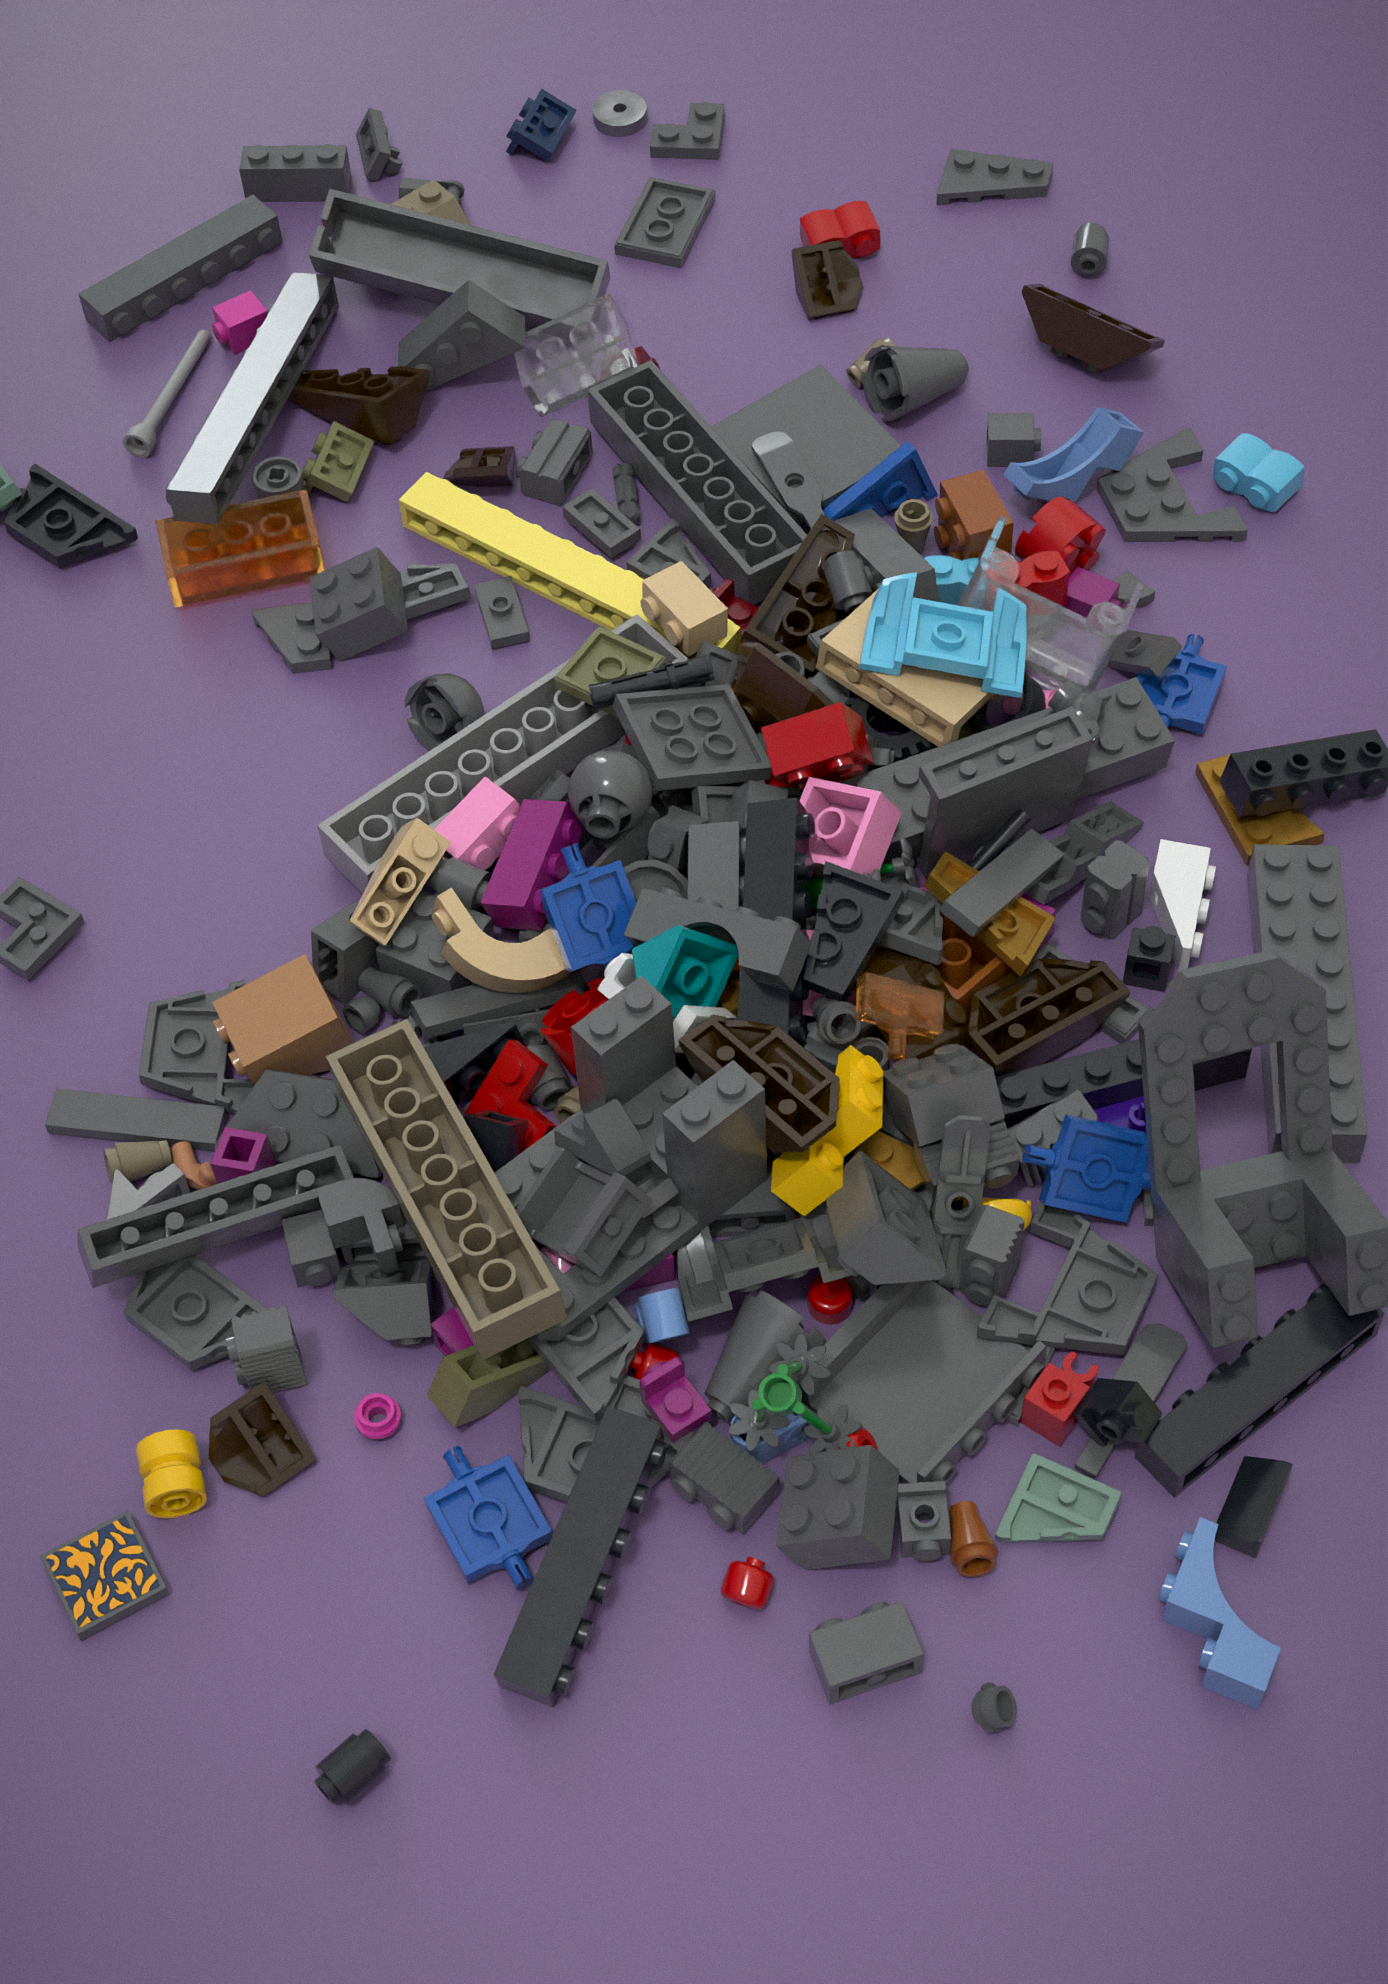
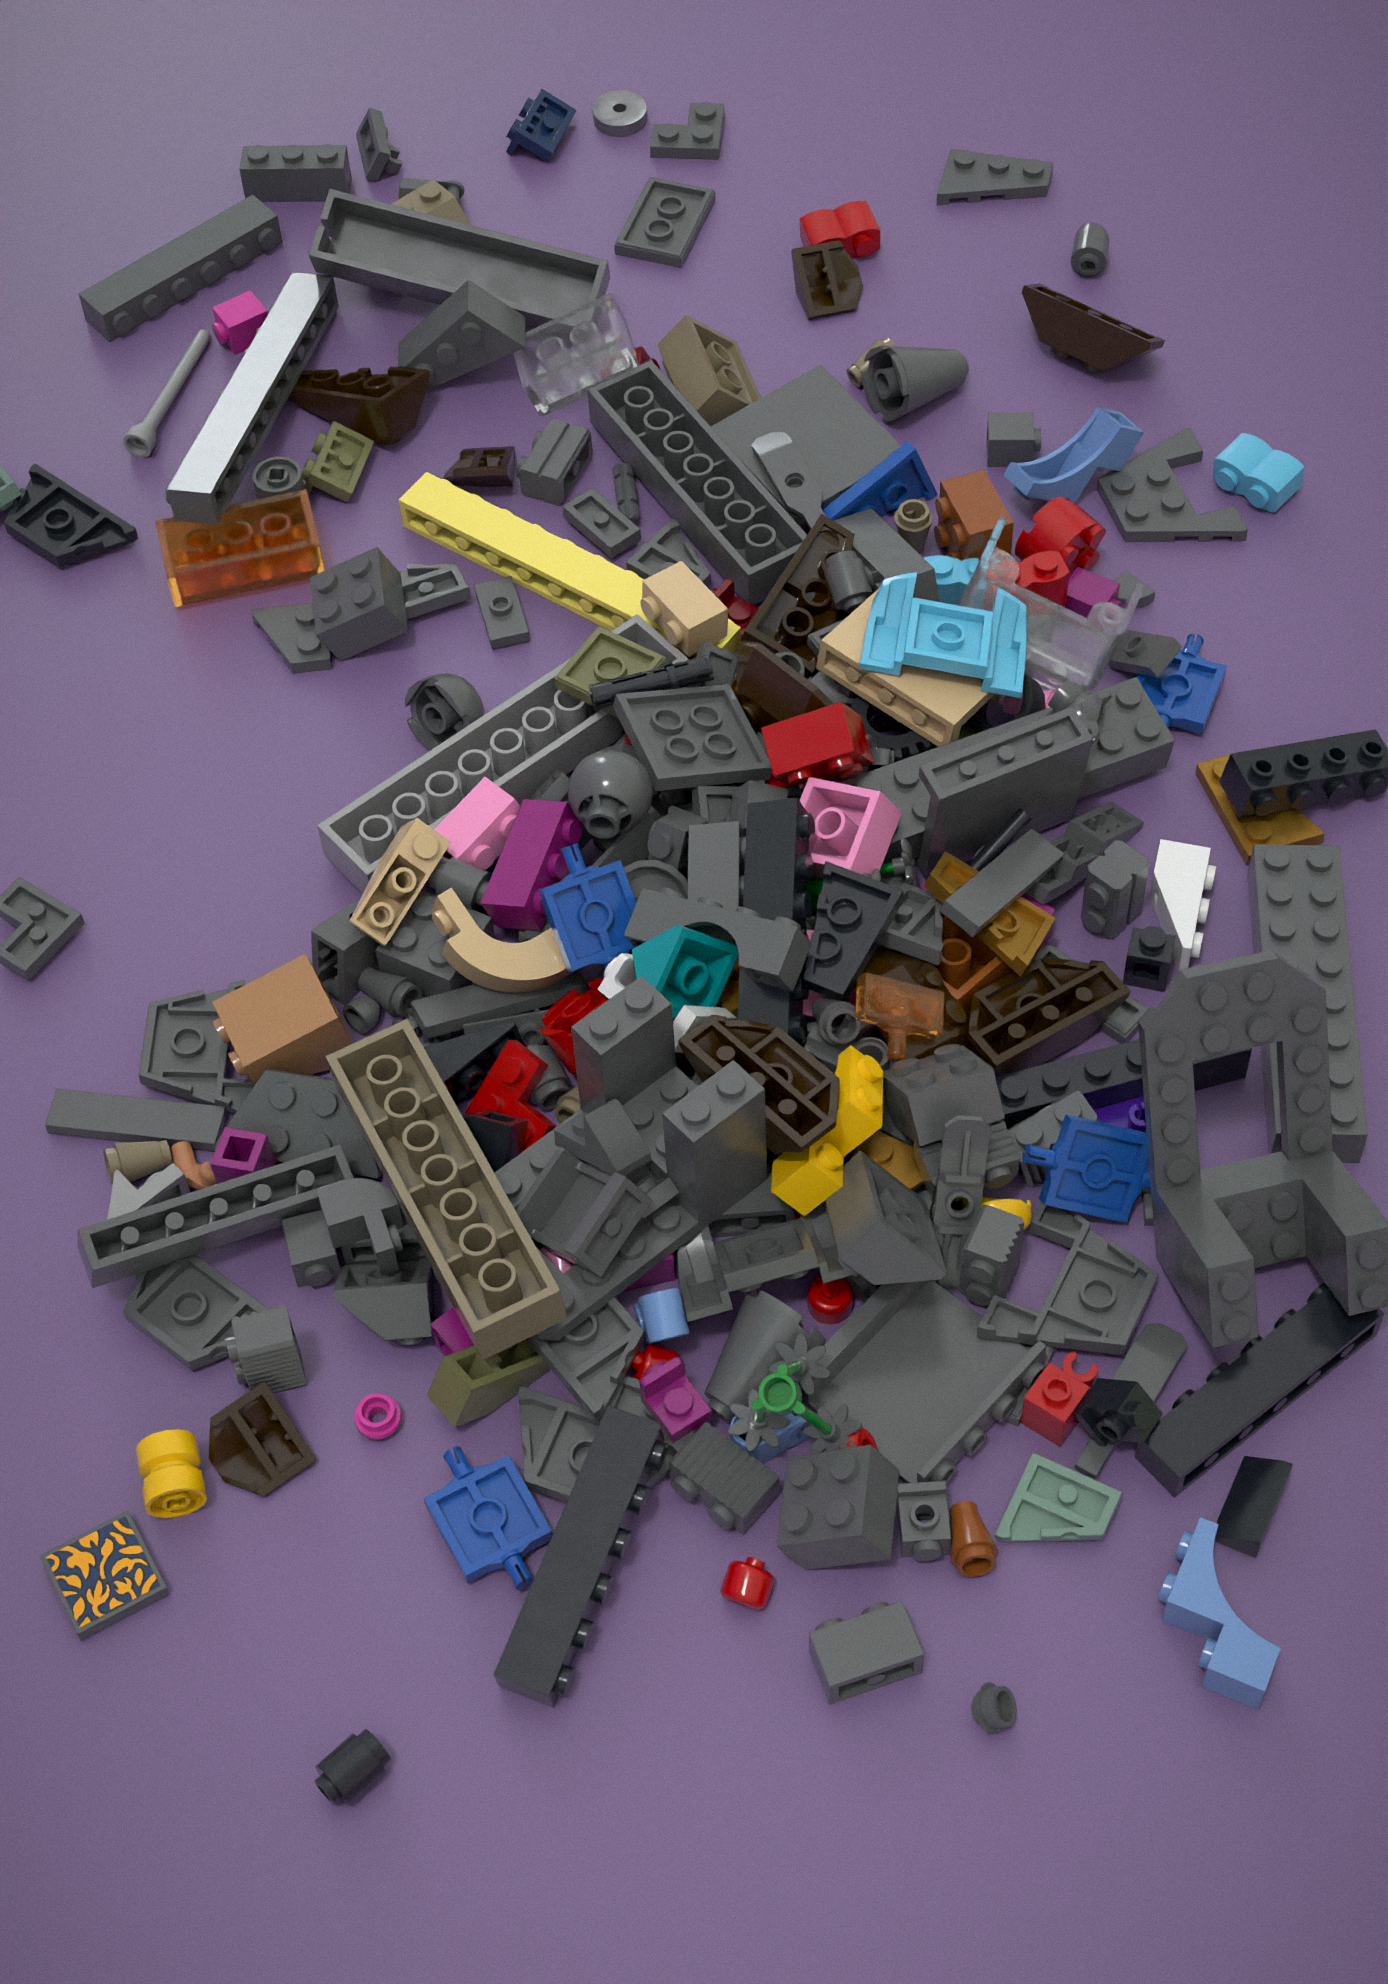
(707, 370): none -> dark tan slope

